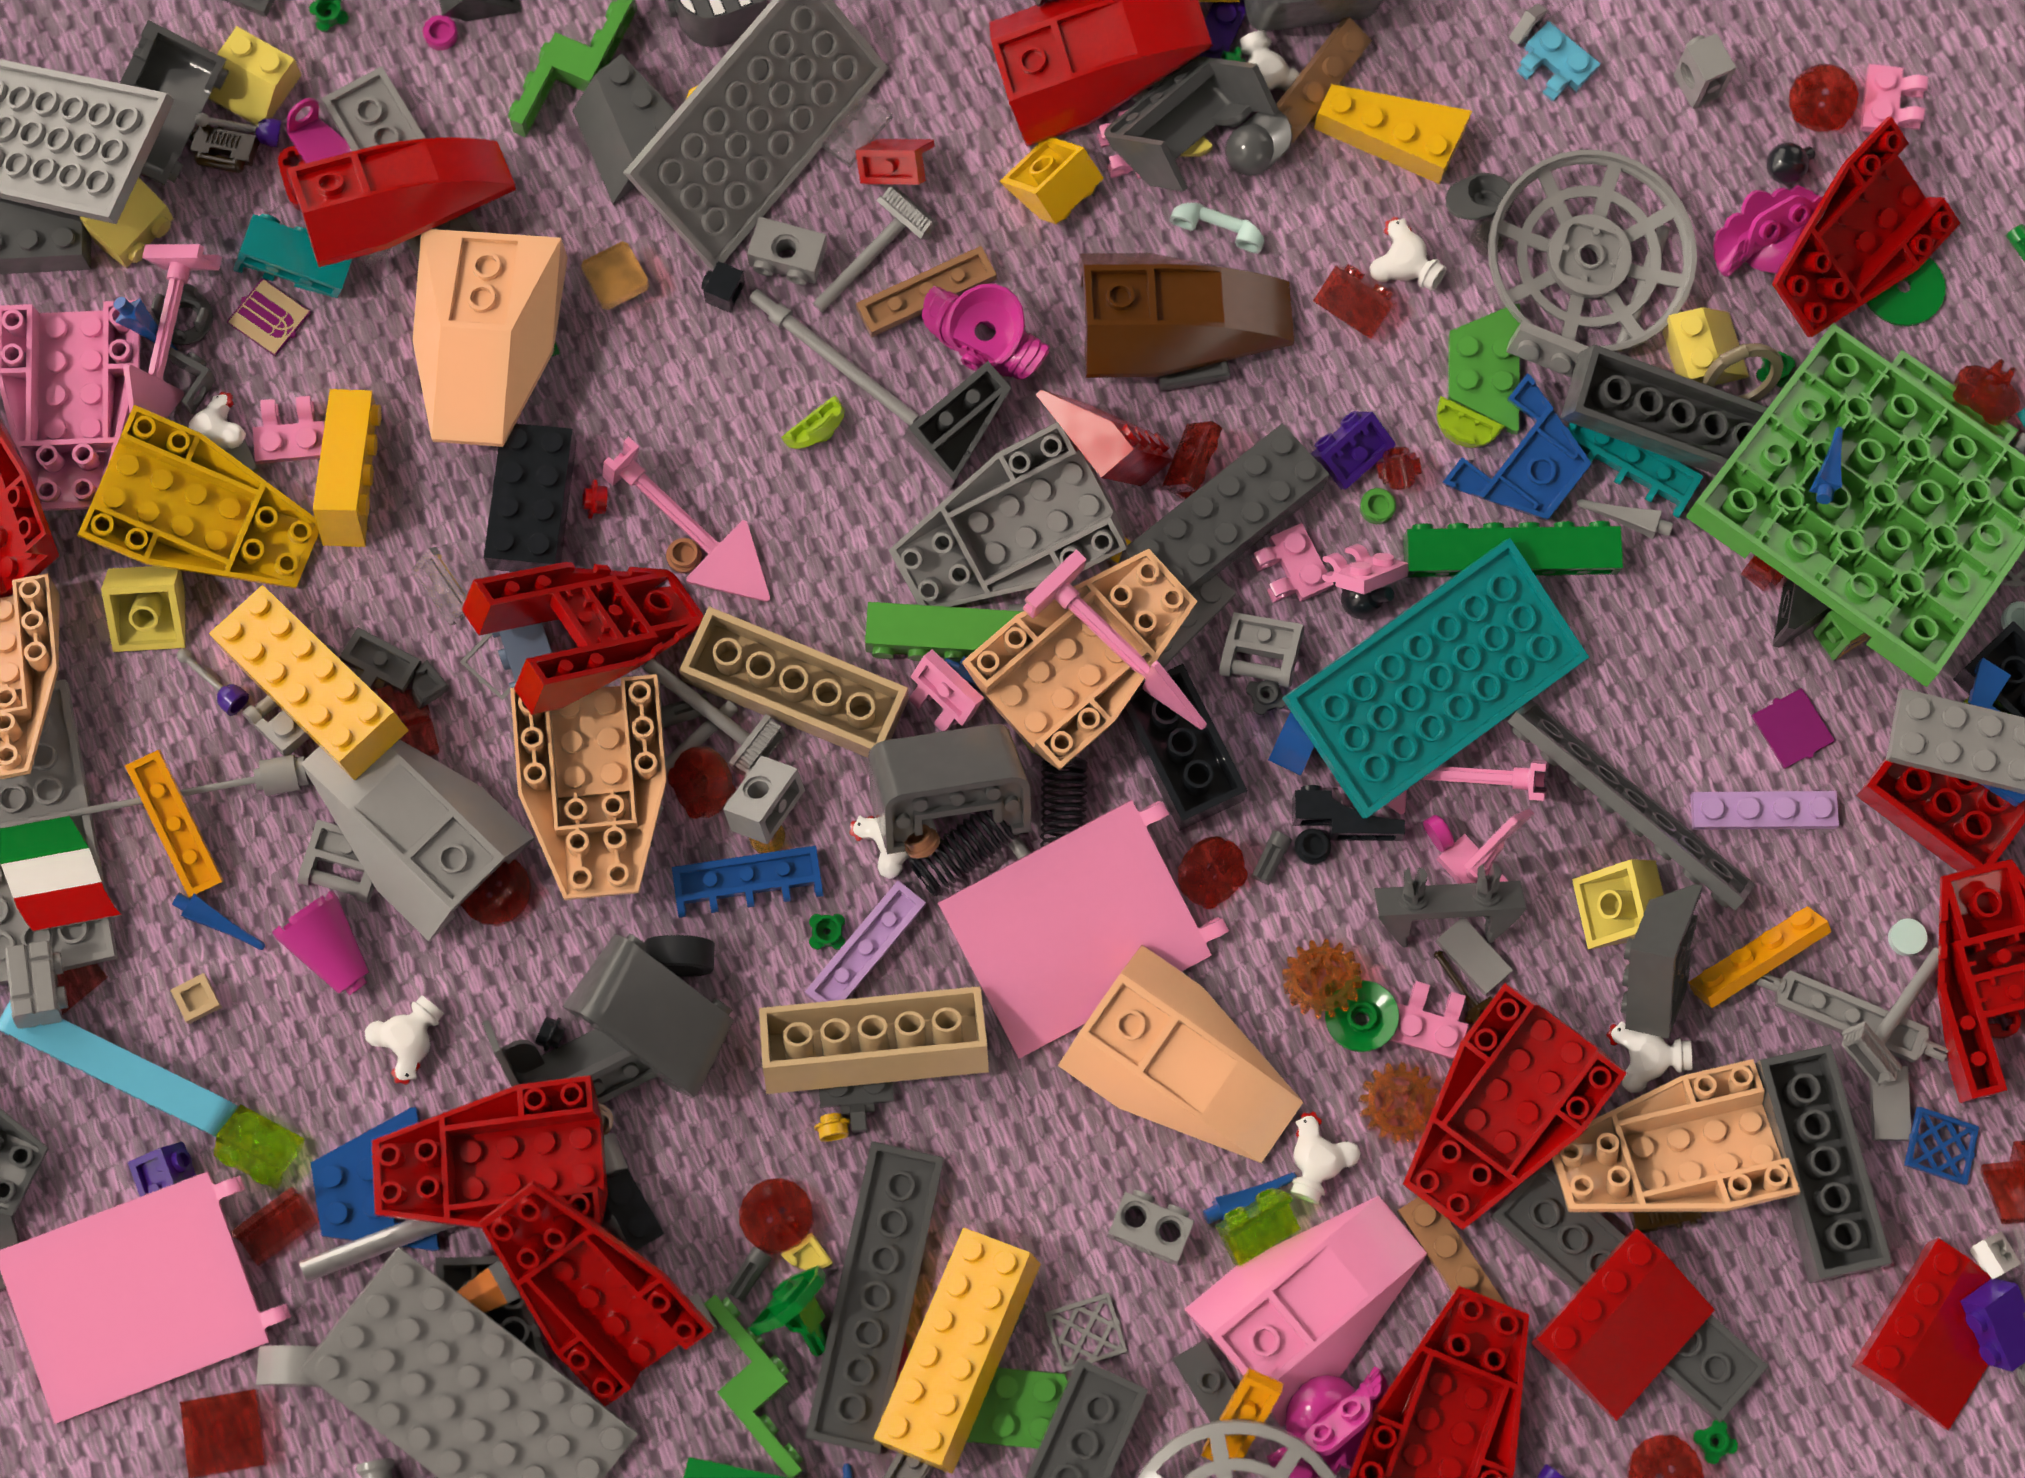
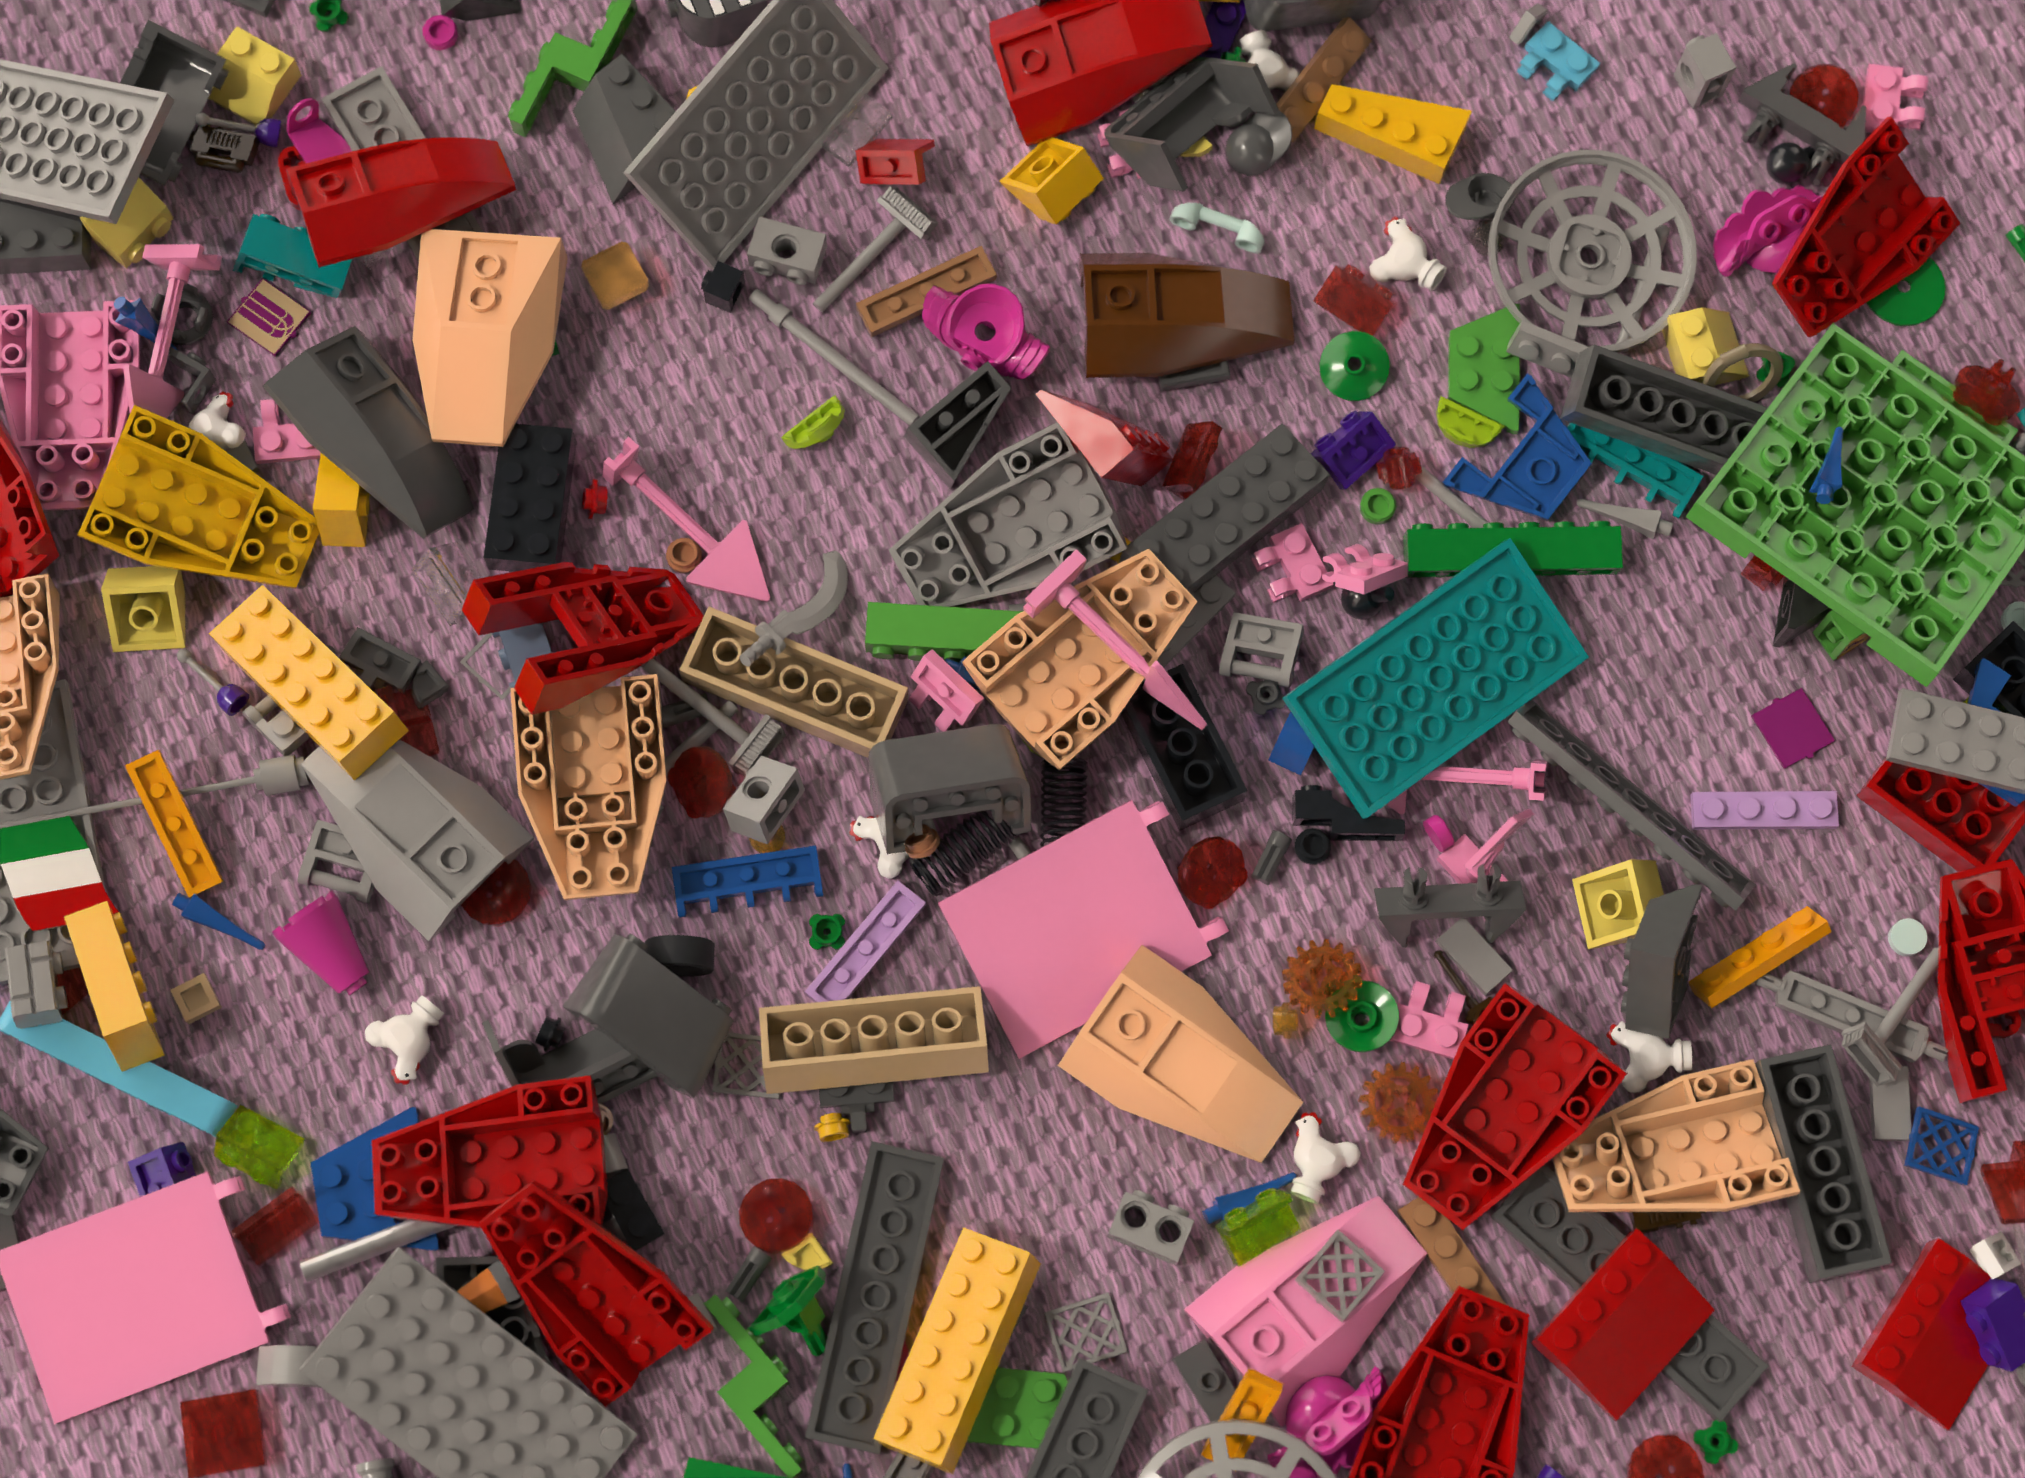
(114, 985): none -> yellow wedge
(372, 429): none -> dark grey wedge
(720, 1062): none -> light grey window
(805, 617): none -> light grey sword
(1285, 1020): none -> clear yellow plate
(1321, 1297): none -> light grey window
(1360, 383): none -> green dish
(1450, 499): none -> light grey bar
(1782, 110): none -> dark grey hose

